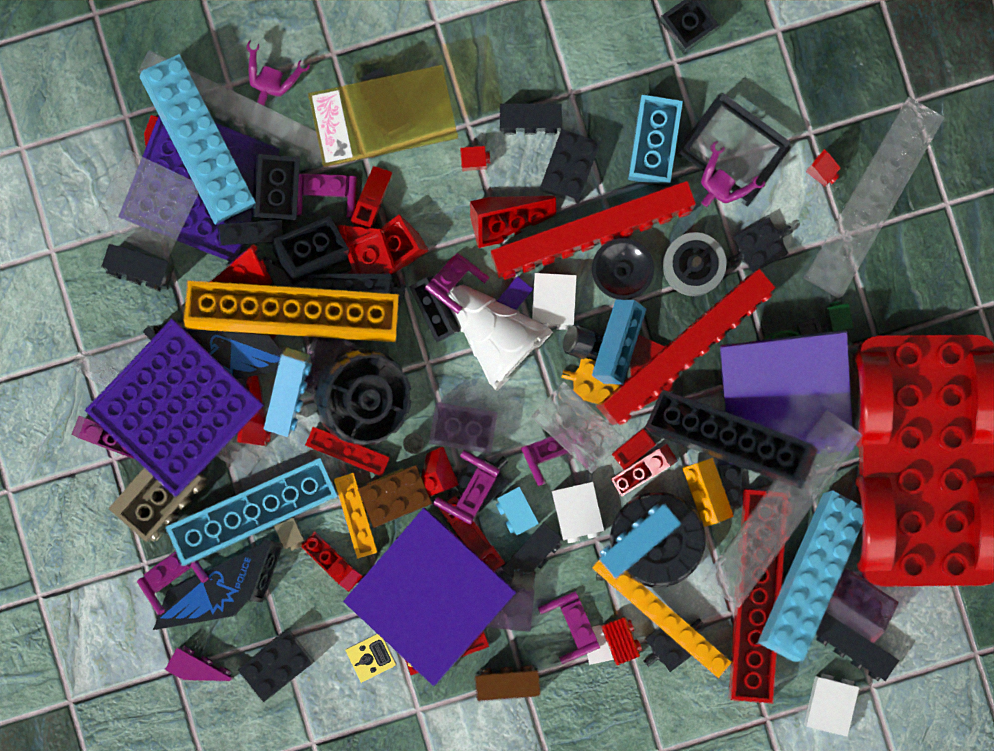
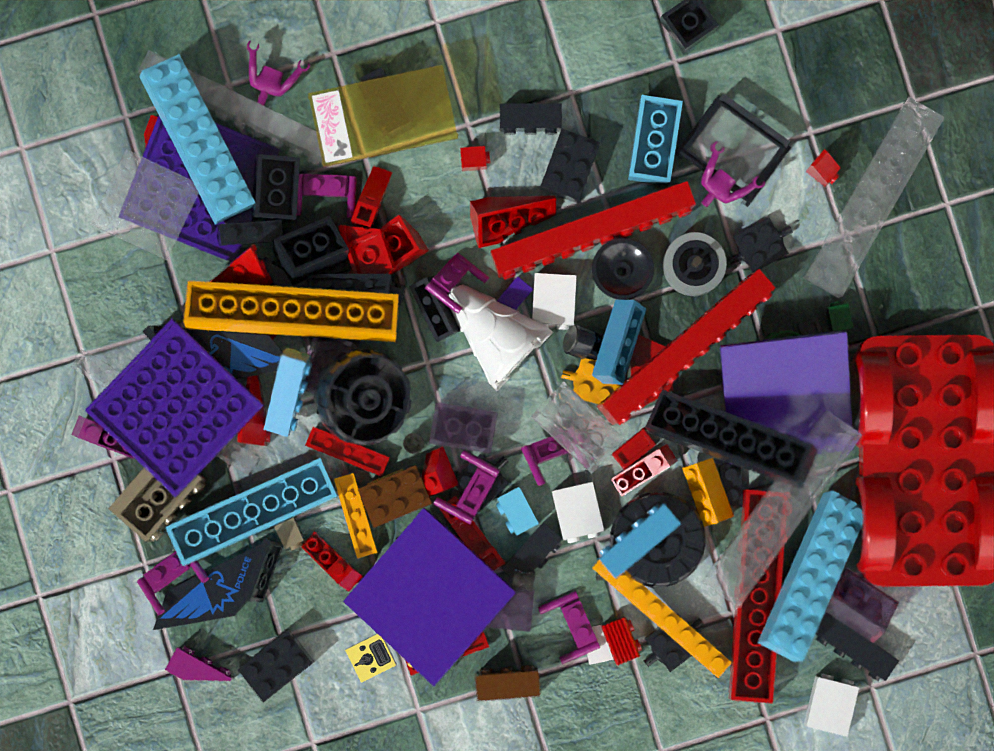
(137, 267): black brick -> none

